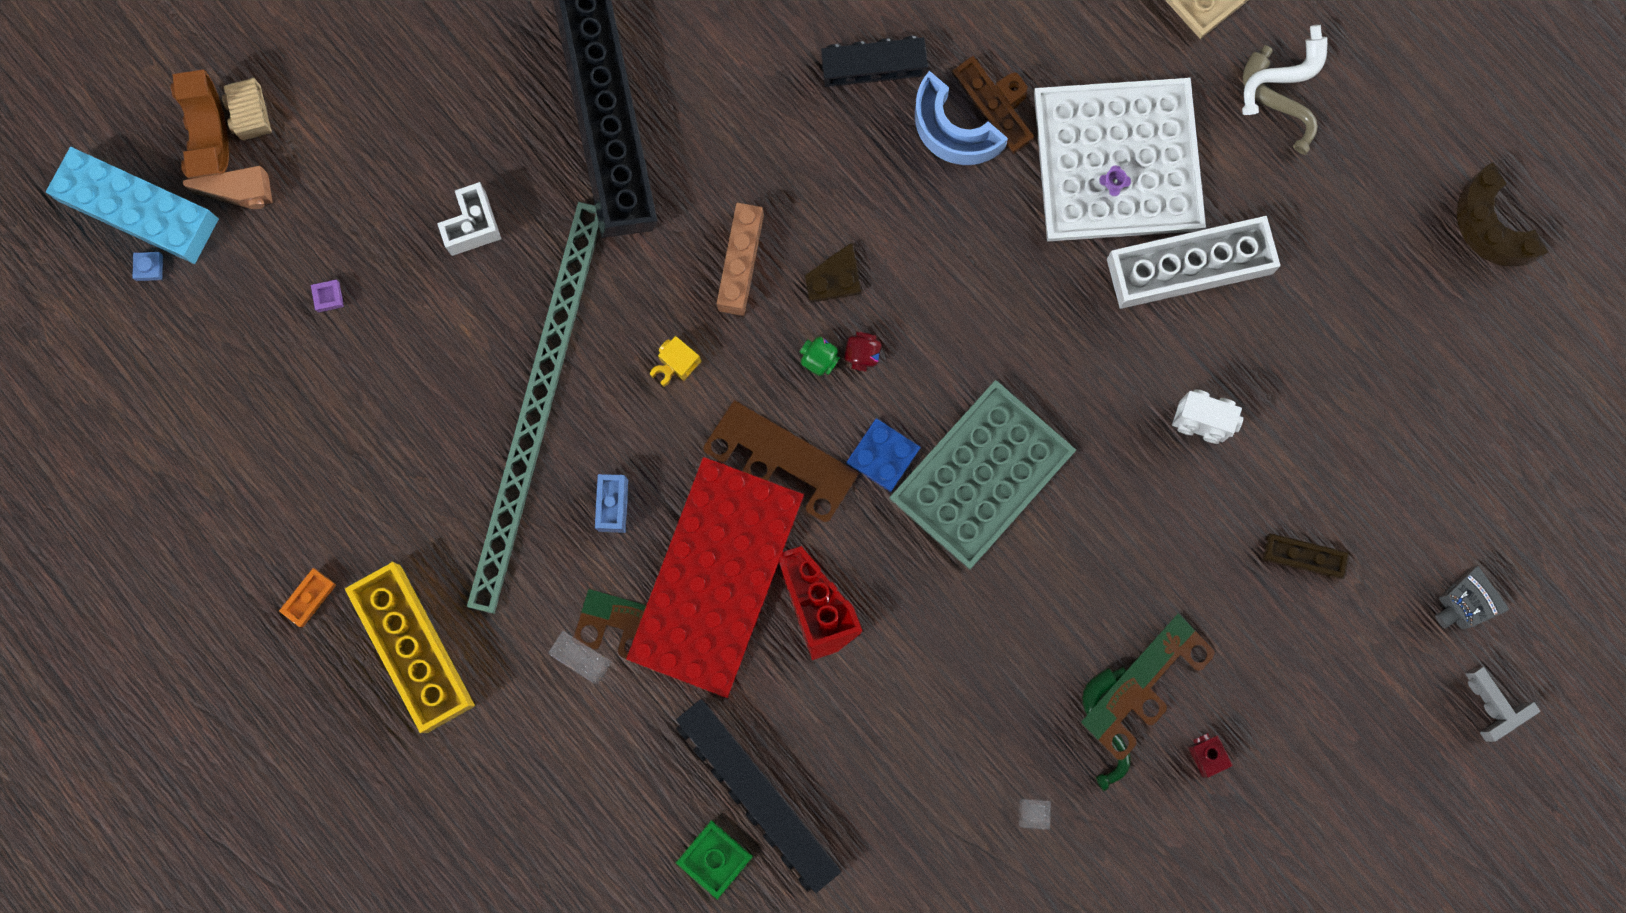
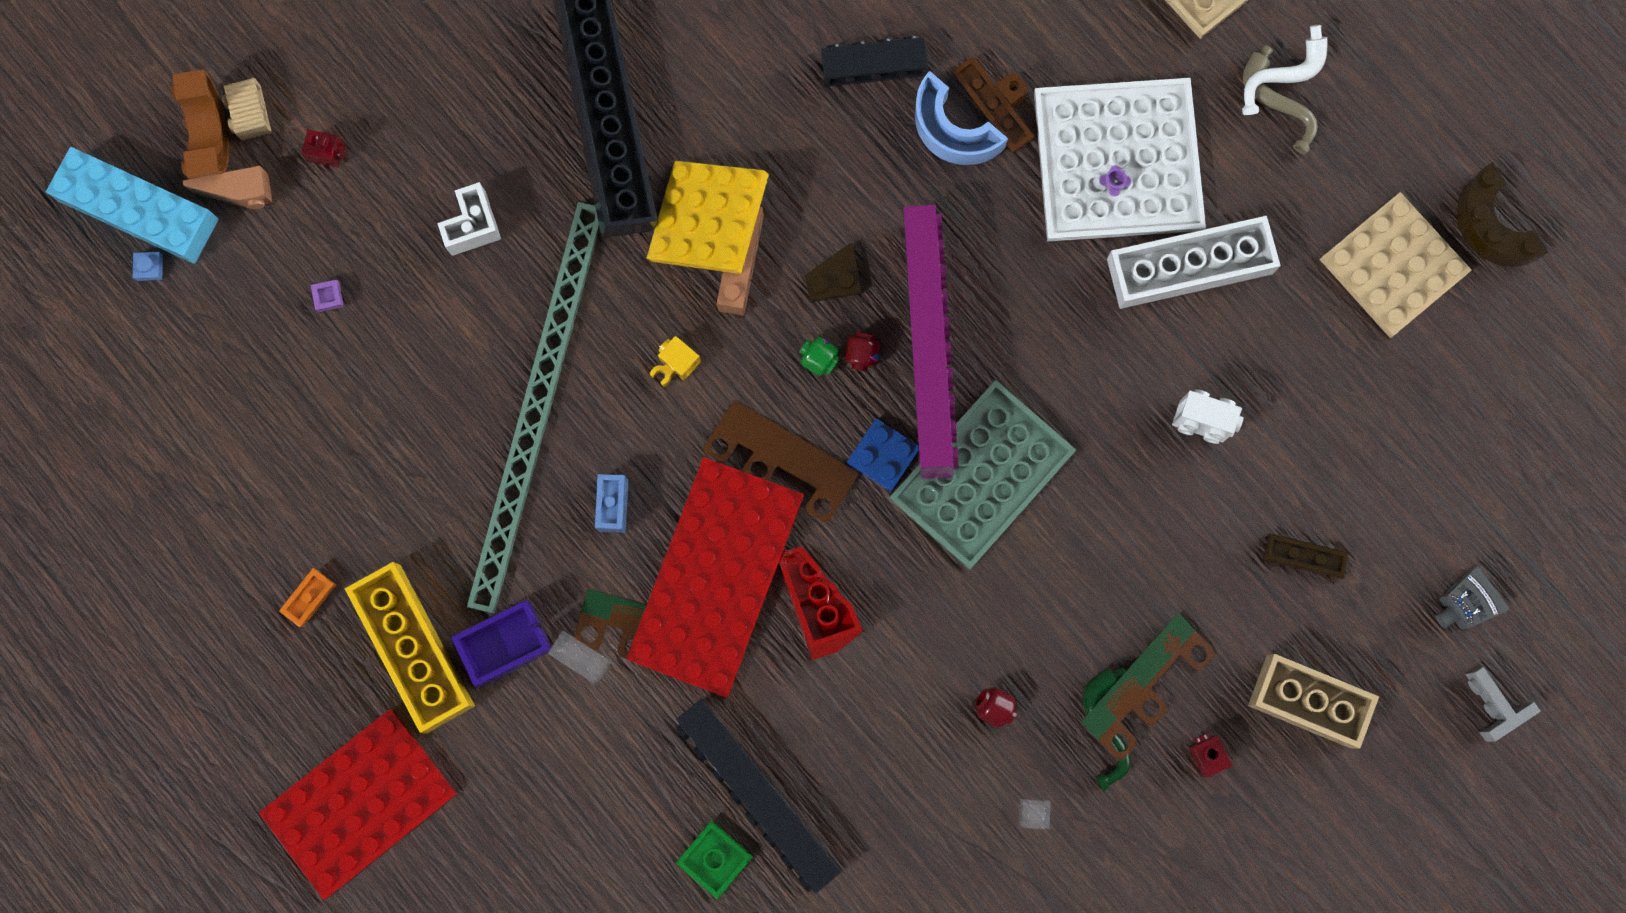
(323, 148): none -> dark red brick
(358, 804): none -> red plate
(502, 644): none -> dark purple piece
(707, 216): none -> yellow plate
(930, 350): none -> magenta brick
(995, 707): none -> dark red head
(1313, 701): none -> tan brick
(1395, 265): none -> tan plate

